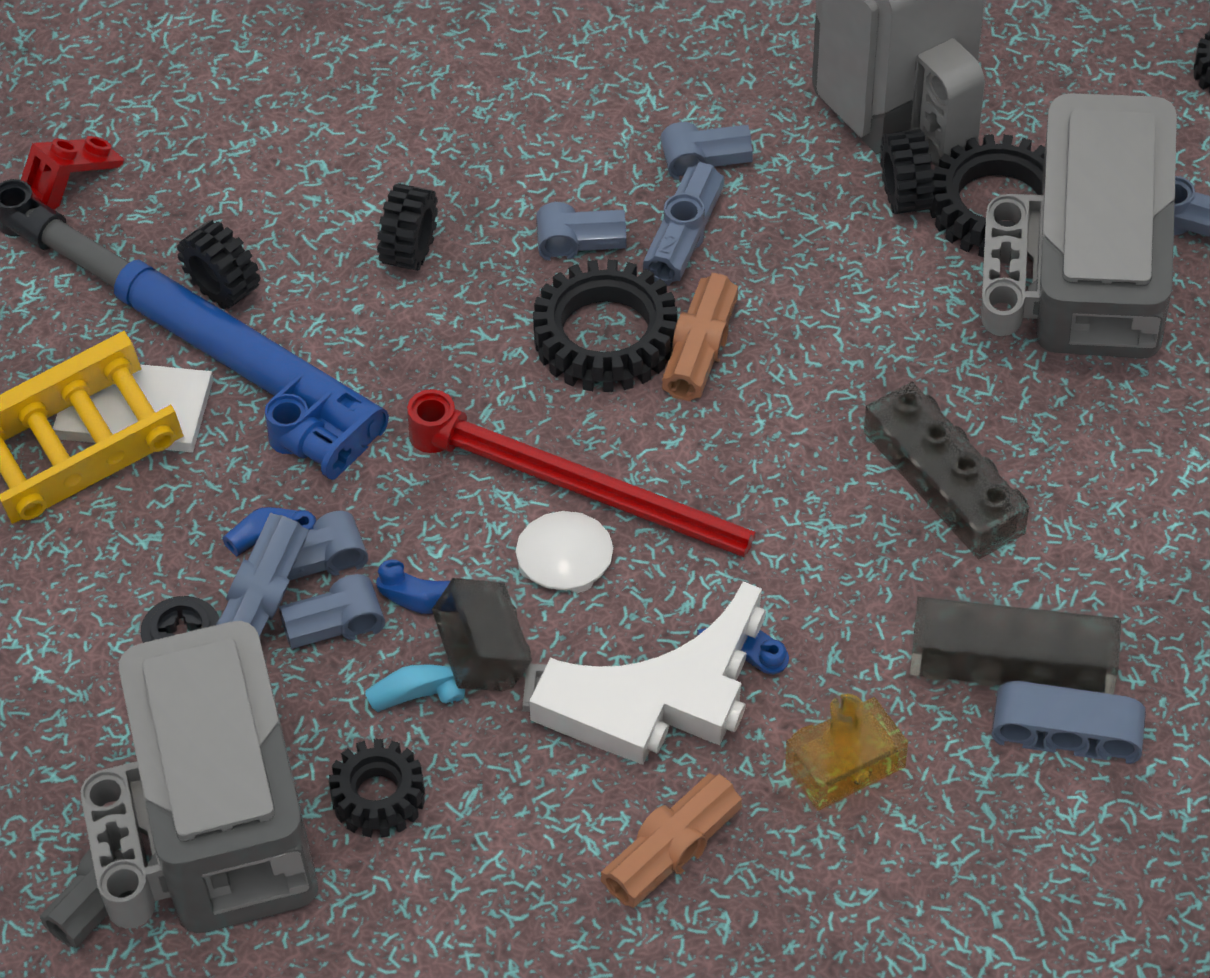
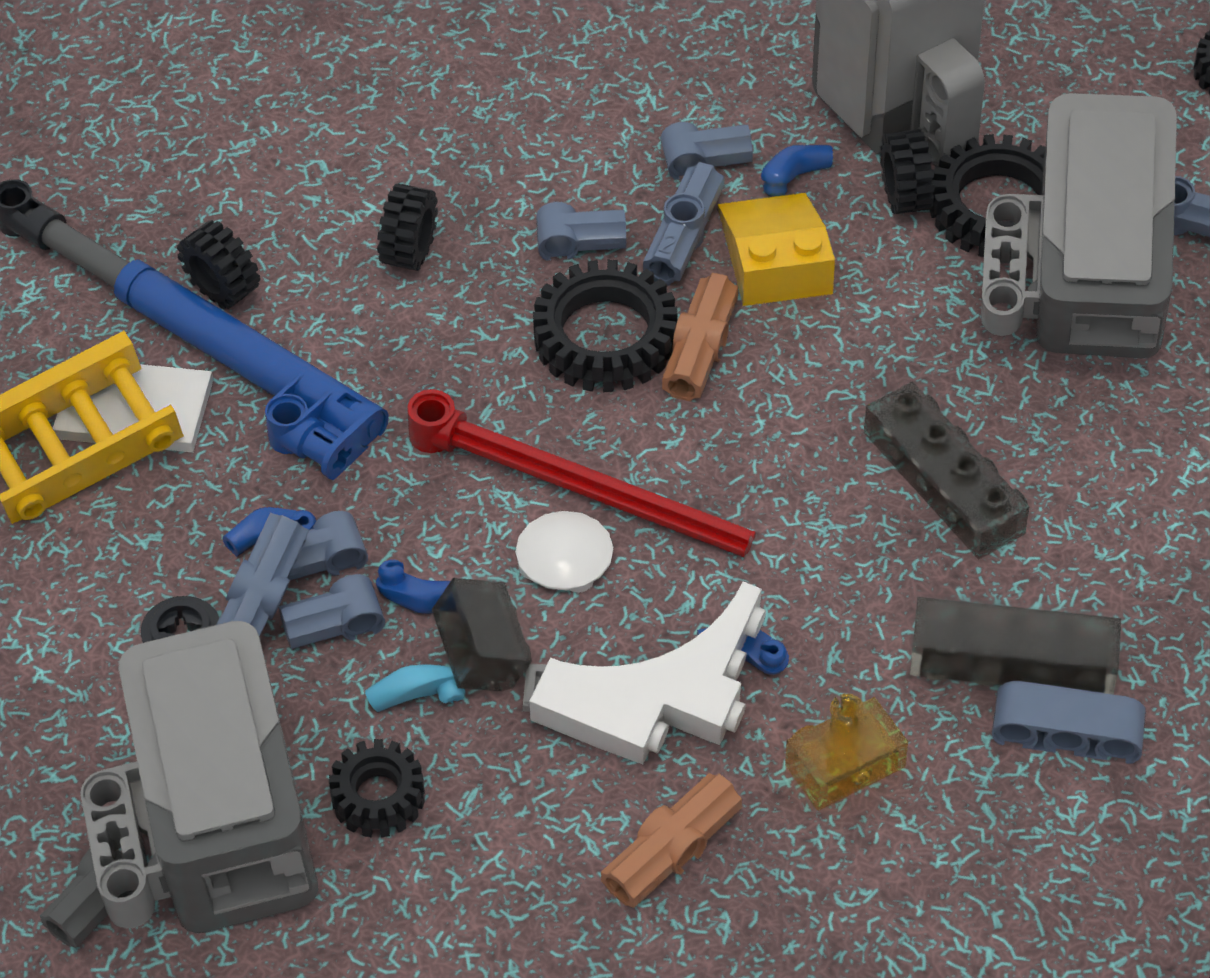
(52, 163): red bracket -> none
(778, 248): none -> yellow slope
(793, 162): none -> blue arm

